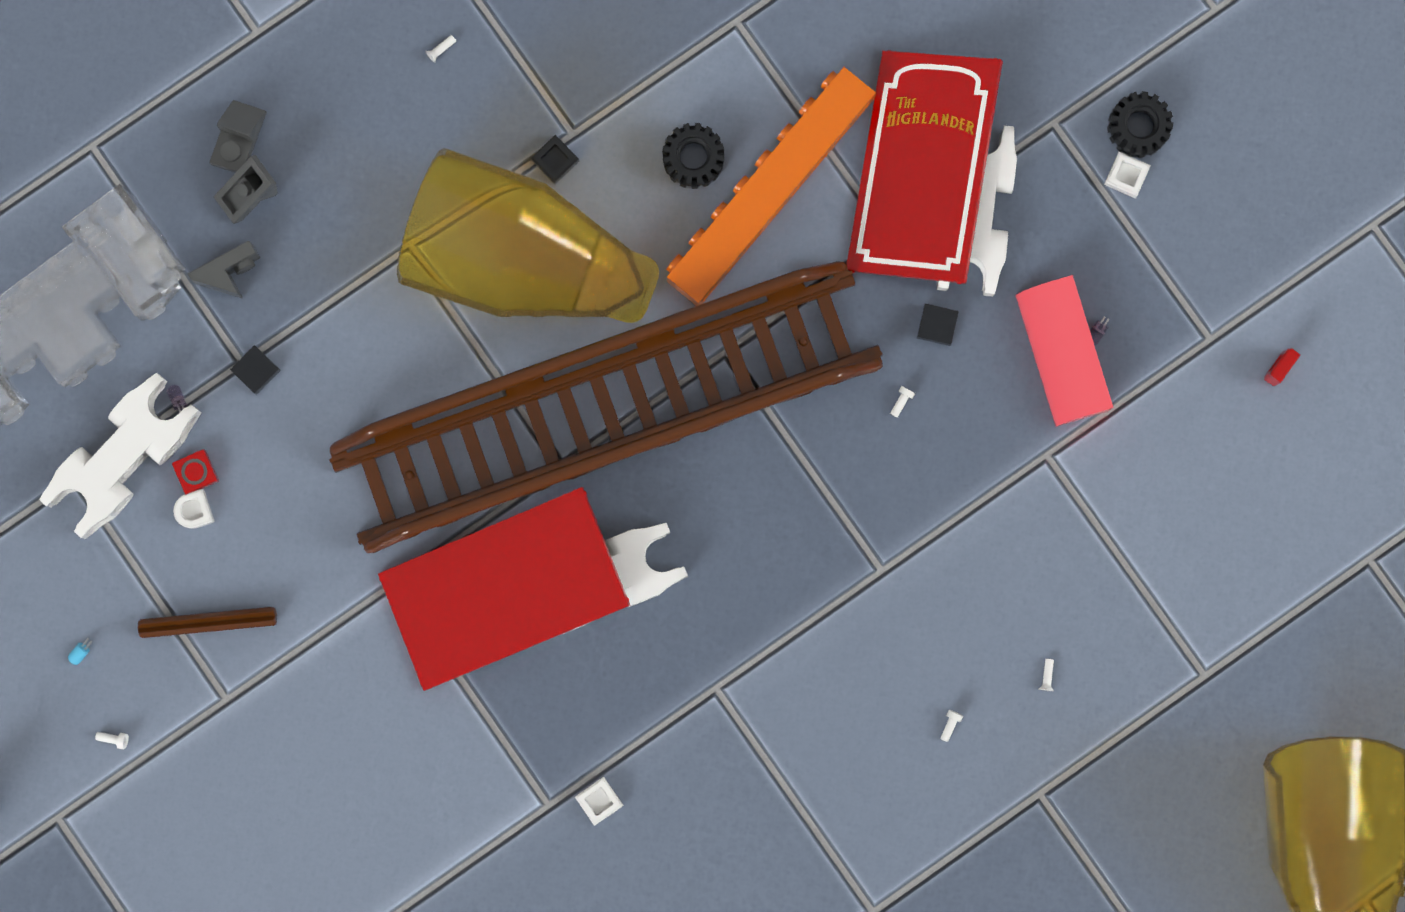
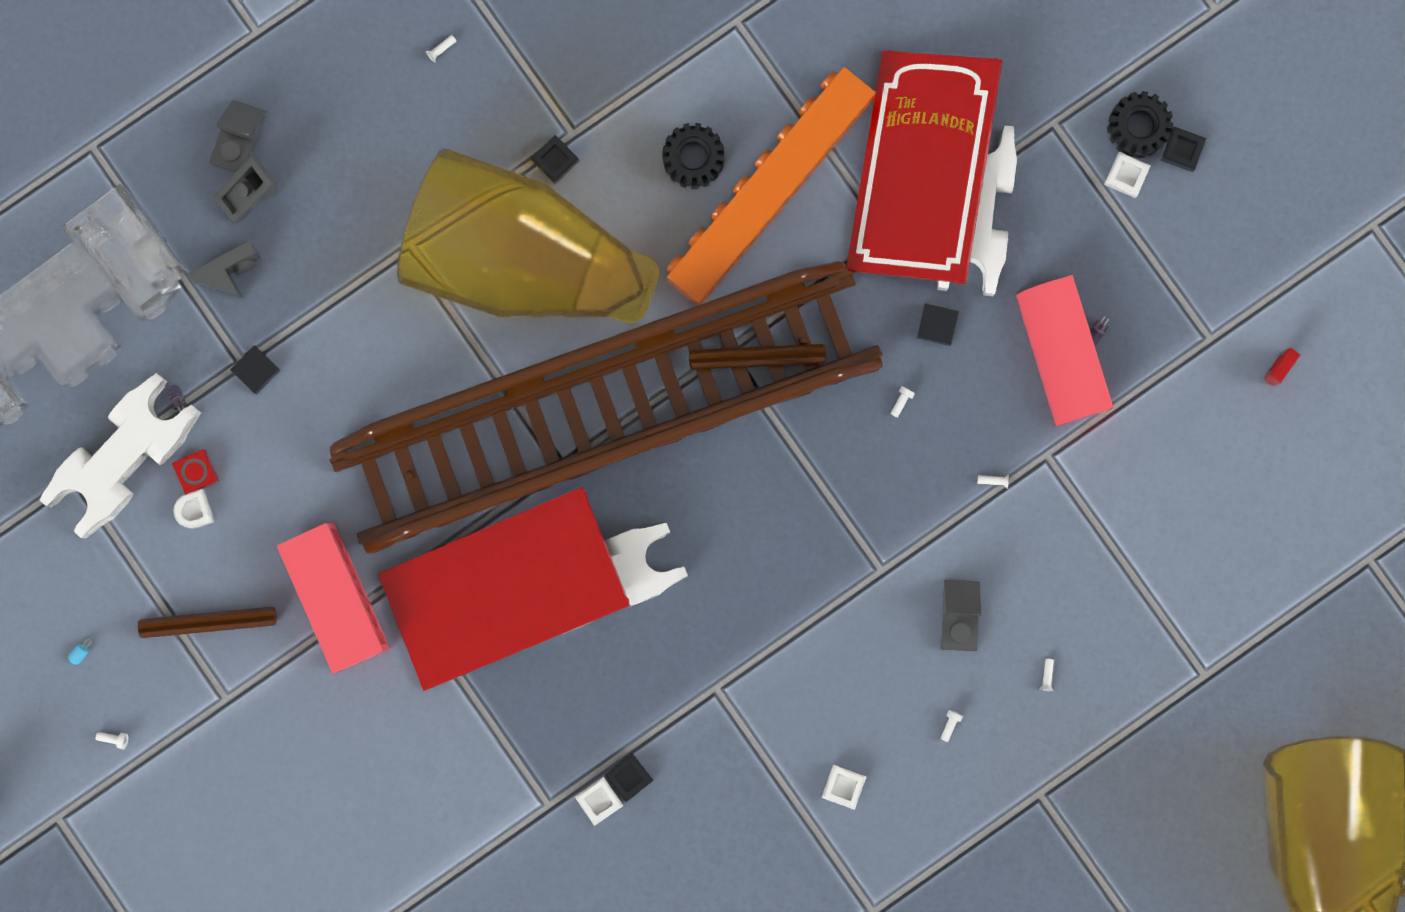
(333, 597): none -> coral brick
(629, 777): none -> black tile
(757, 356): none -> reddish brown axle
(843, 787): none -> white tile
(960, 615): none -> dark grey slope
(993, 480): none -> white piece
(1183, 149): none -> black tile

